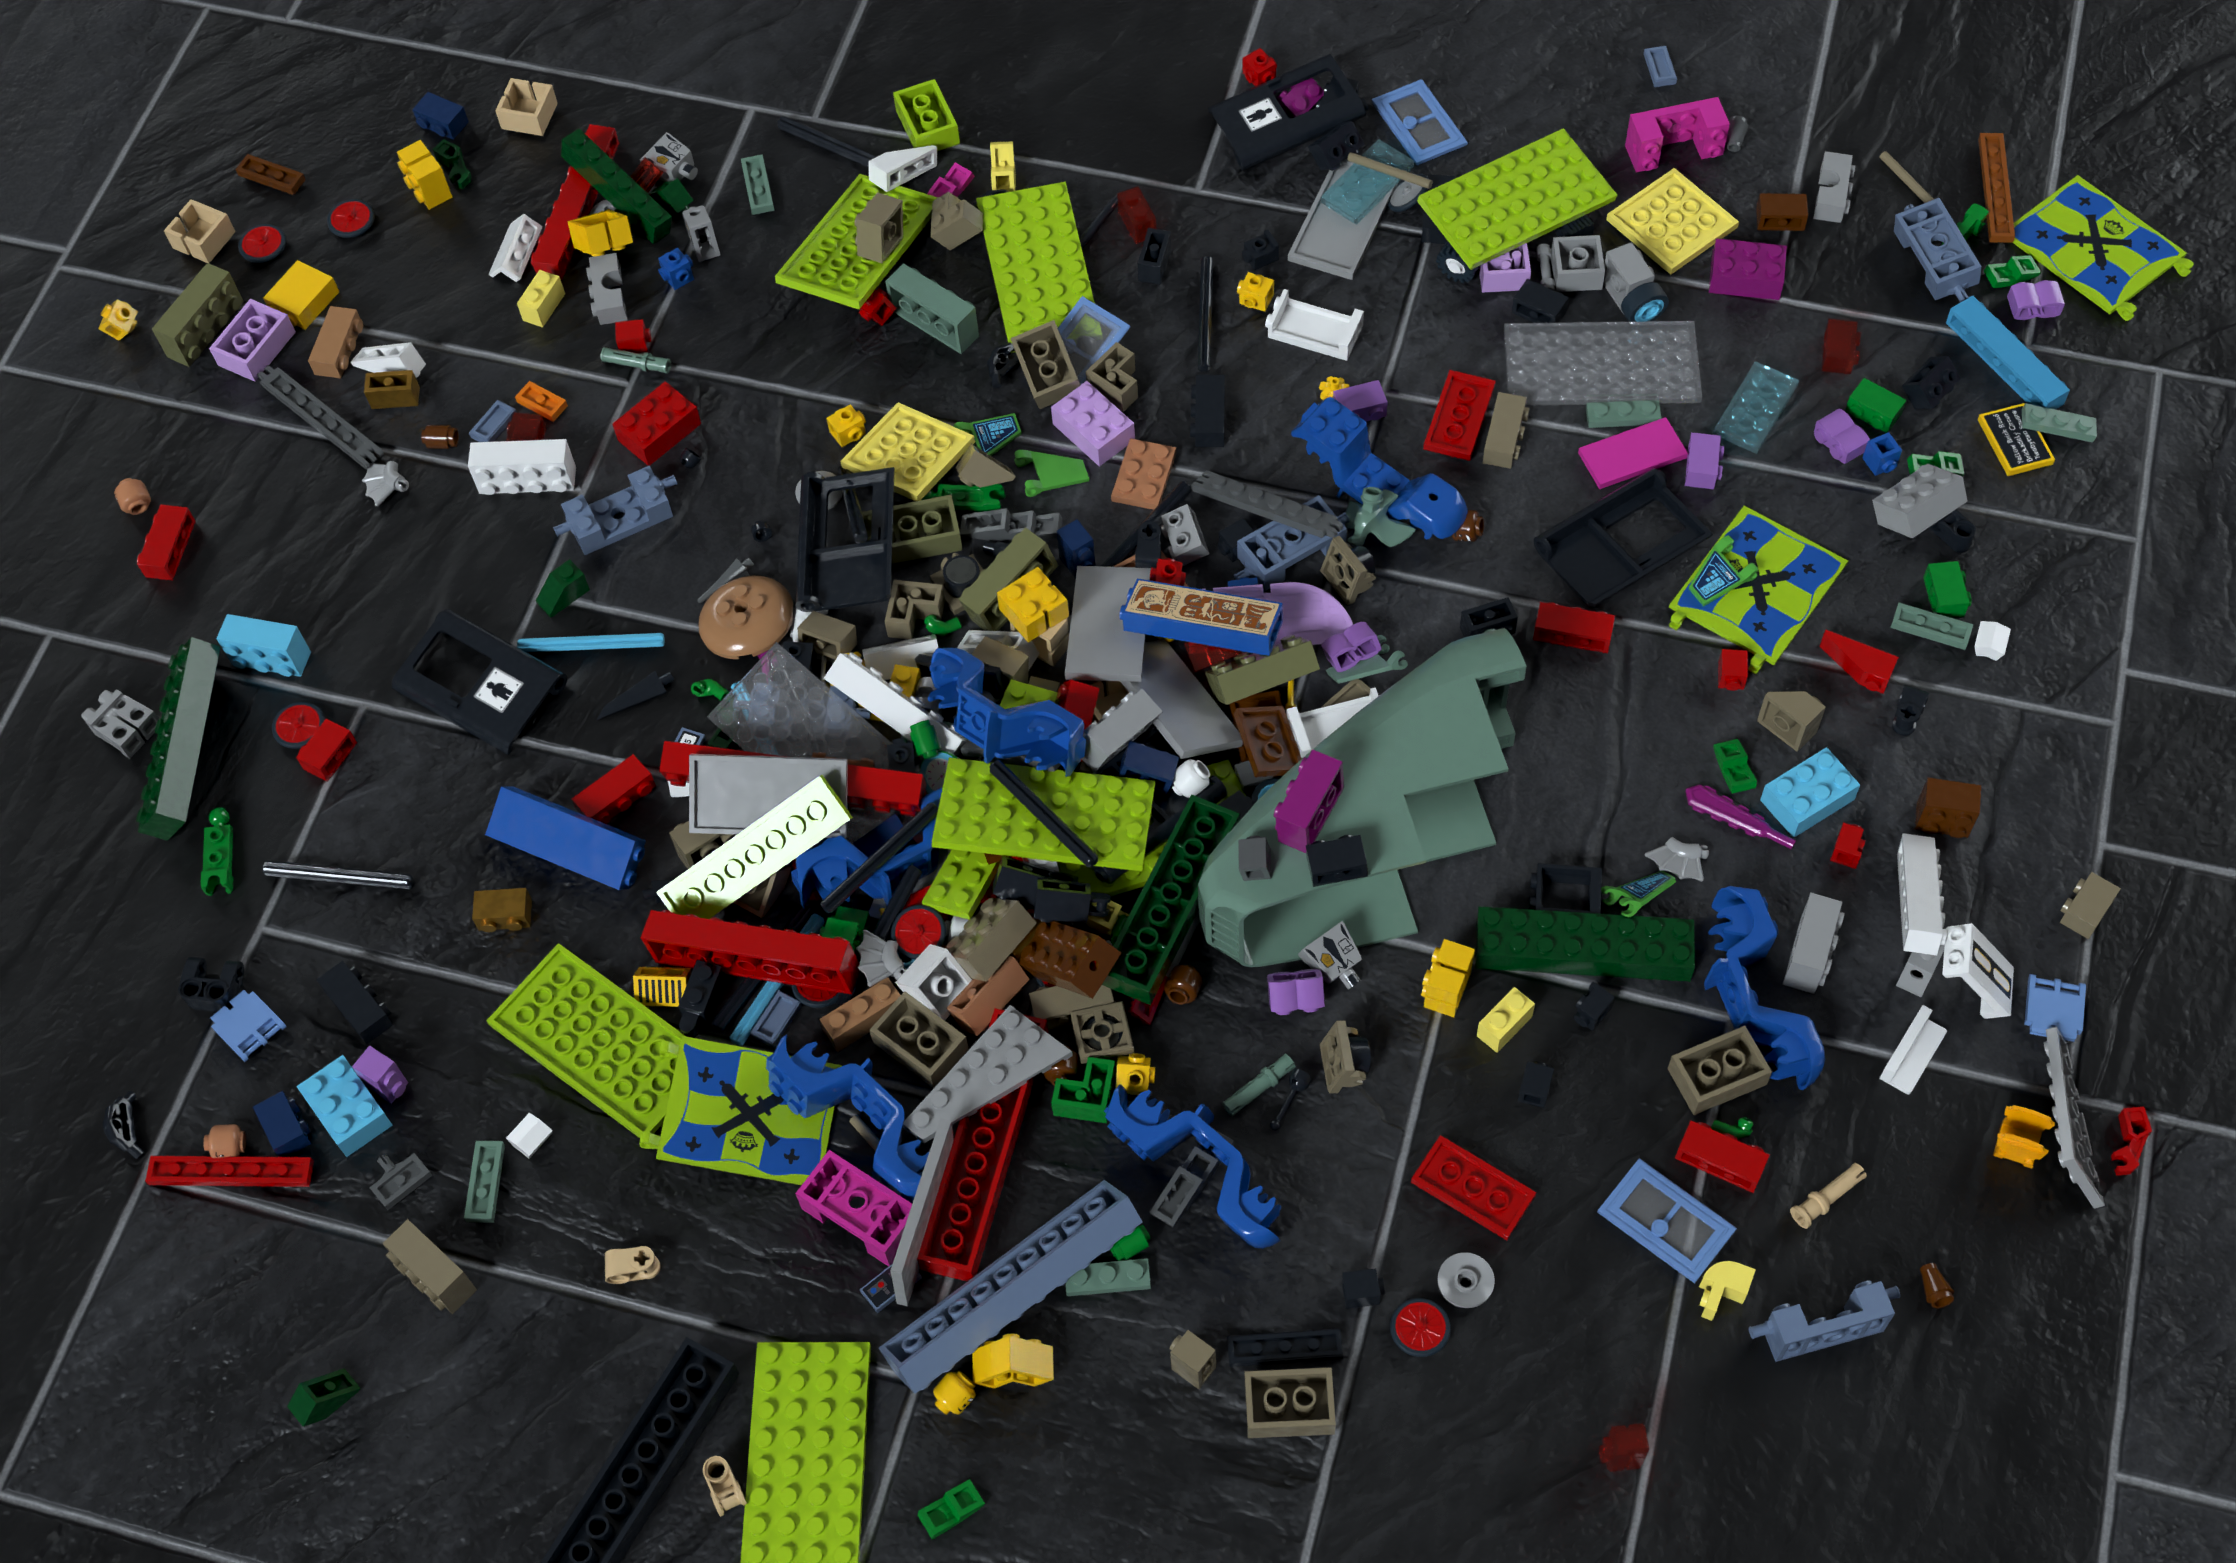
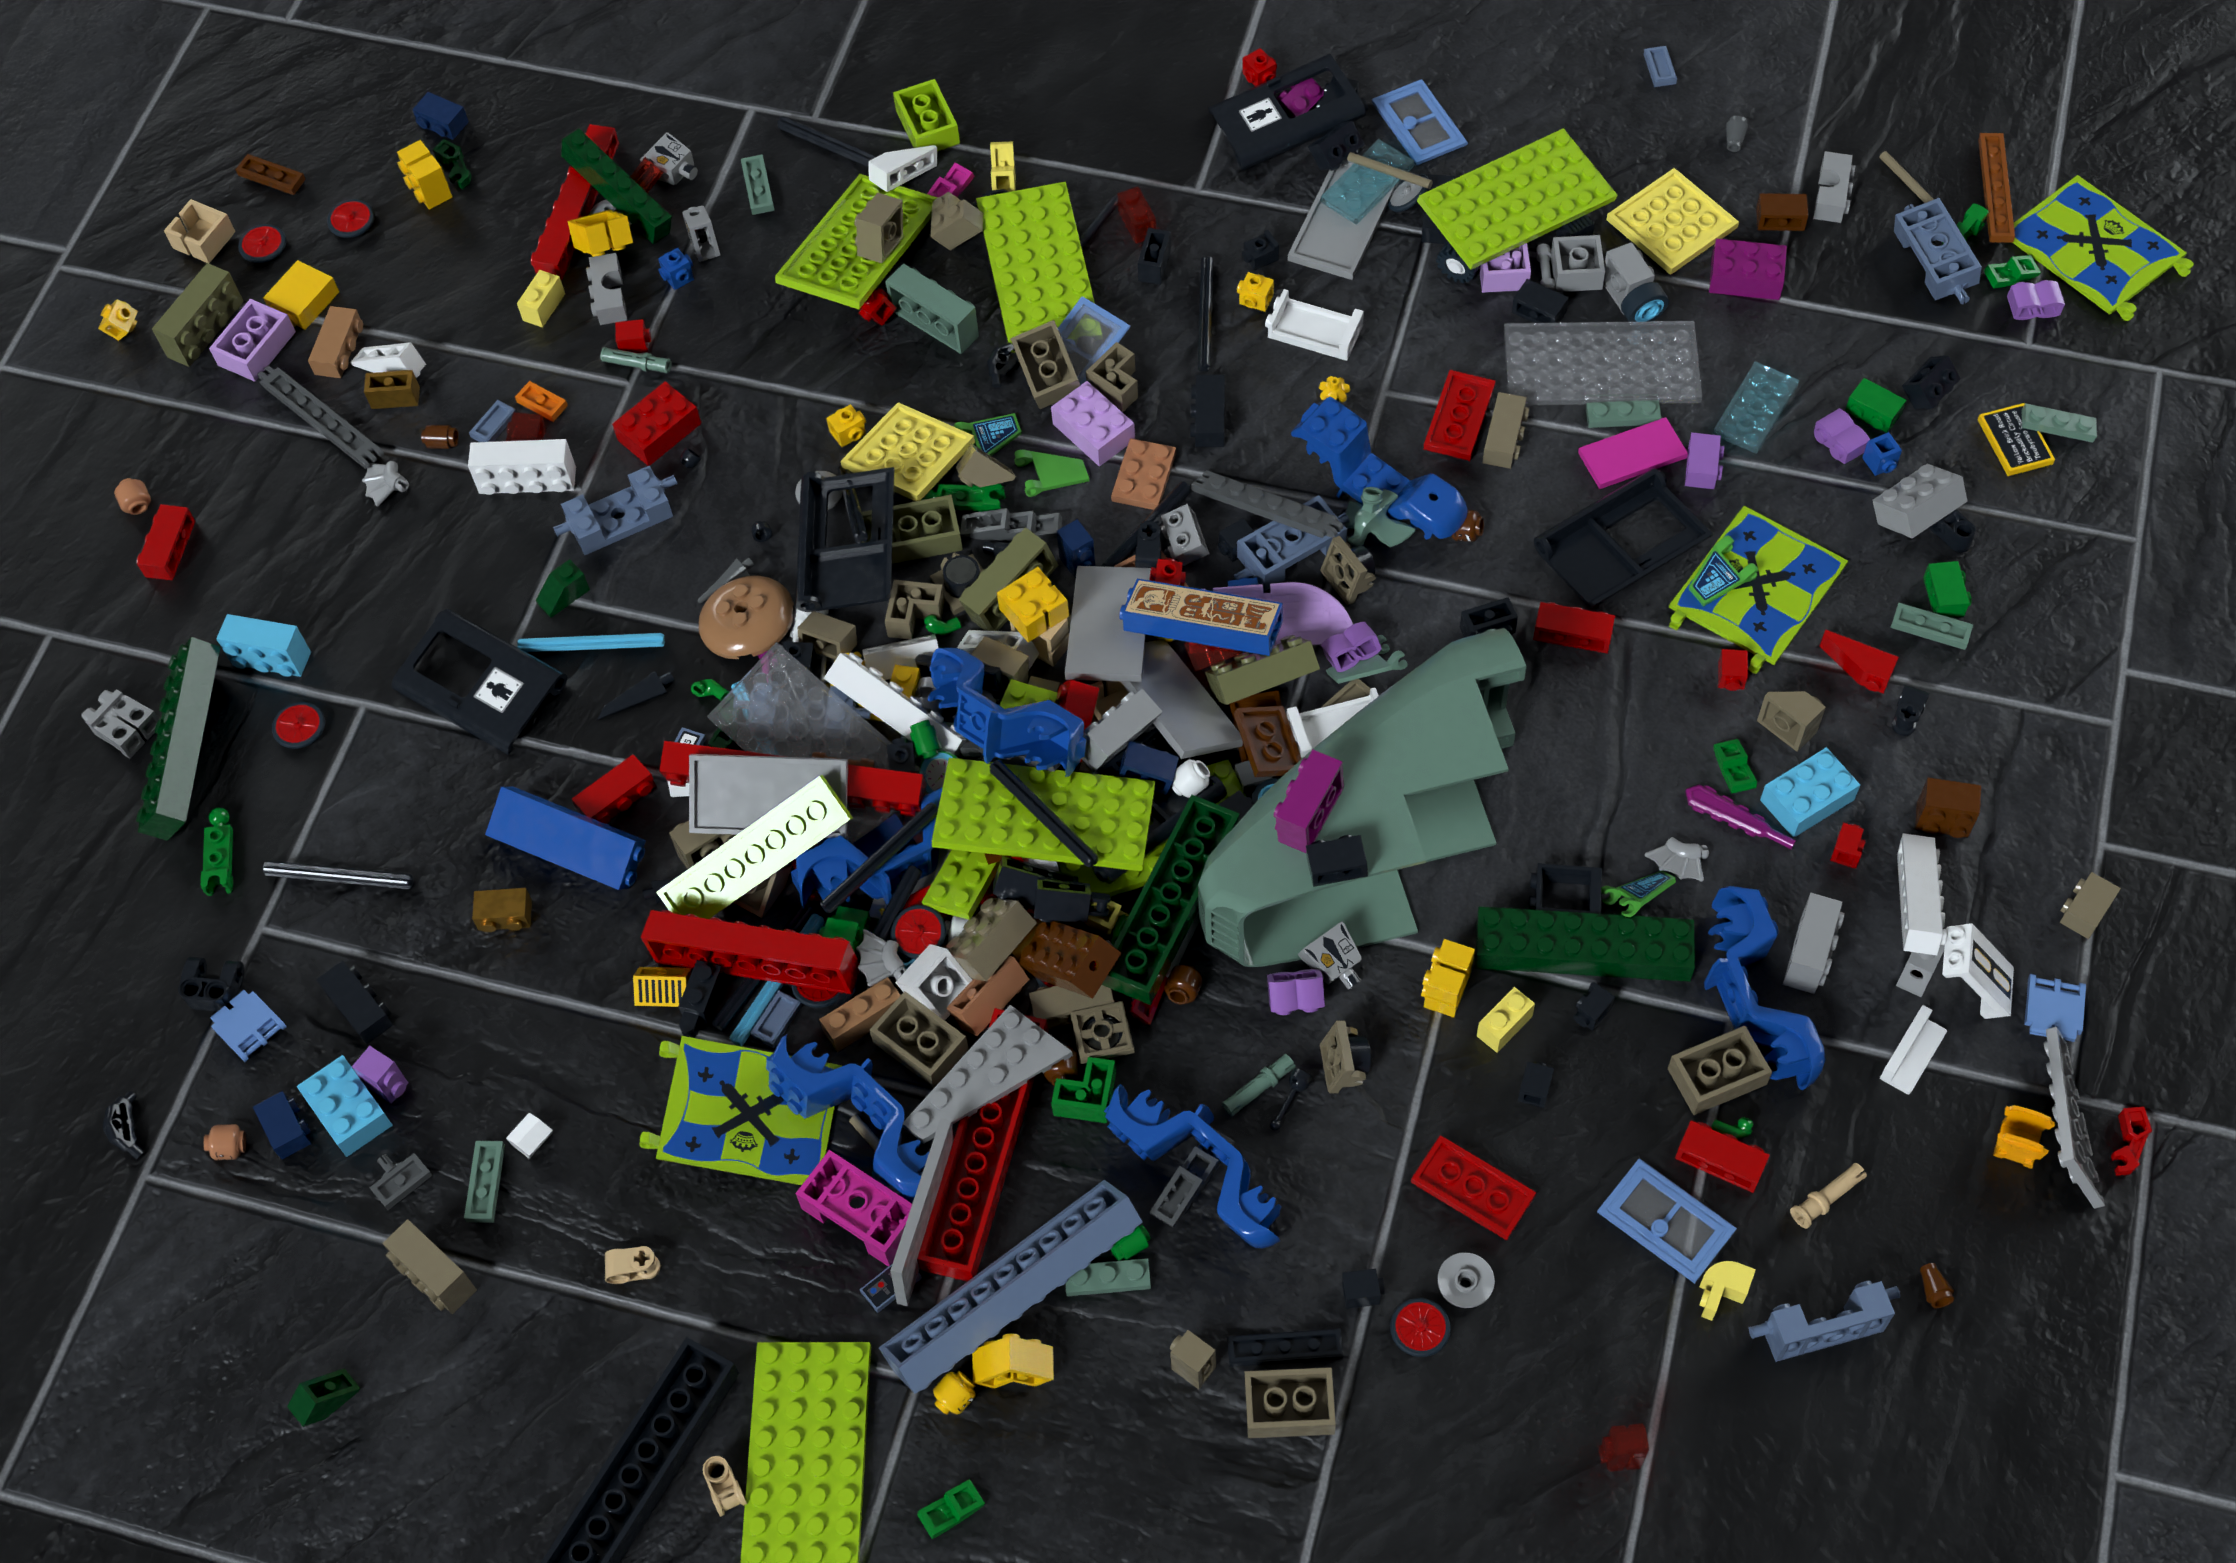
(229, 1171): red plate -> none
(326, 749): red brick -> none
(516, 248): white panel -> none
(520, 110): tan piece -> none
(592, 1038): lime plate -> none
(672, 196): dark green slope -> none
(1134, 1073): yellow brick -> none
(1254, 858): dark grey brick -> none
(1290, 697): yellow piece -> none
(1364, 400): medium lavender brick -> none
(1697, 120): dark pink plate -> none
(1840, 346): clear red brick -> none
(1948, 461): green slope -> none
(1992, 640): white piece -> none
(2006, 354): dark azure brick -> none

